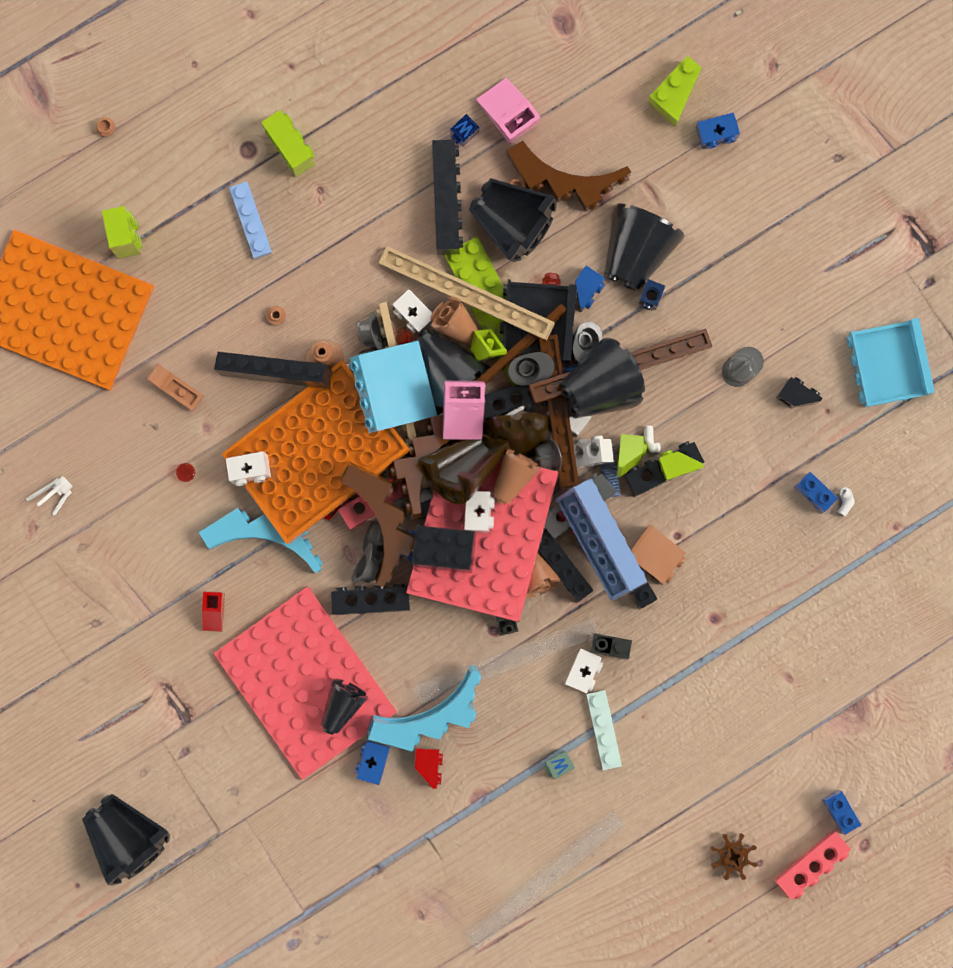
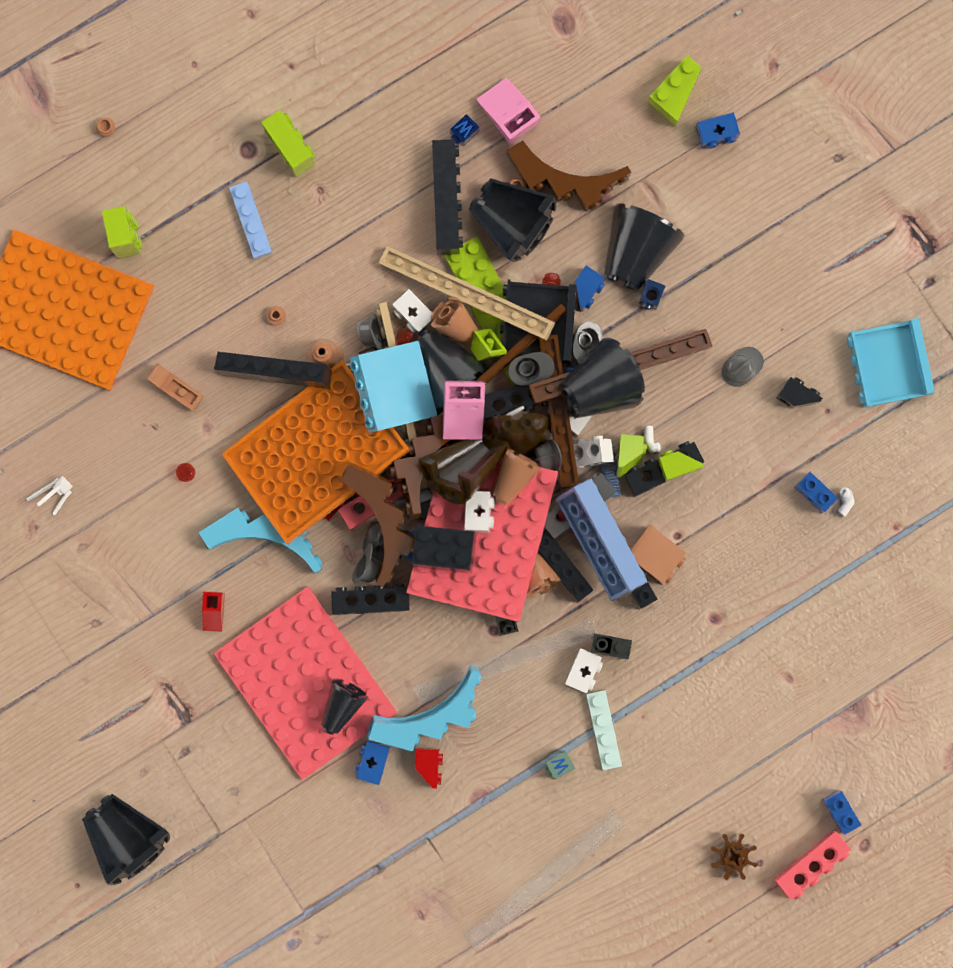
(238, 465): white brick -> none

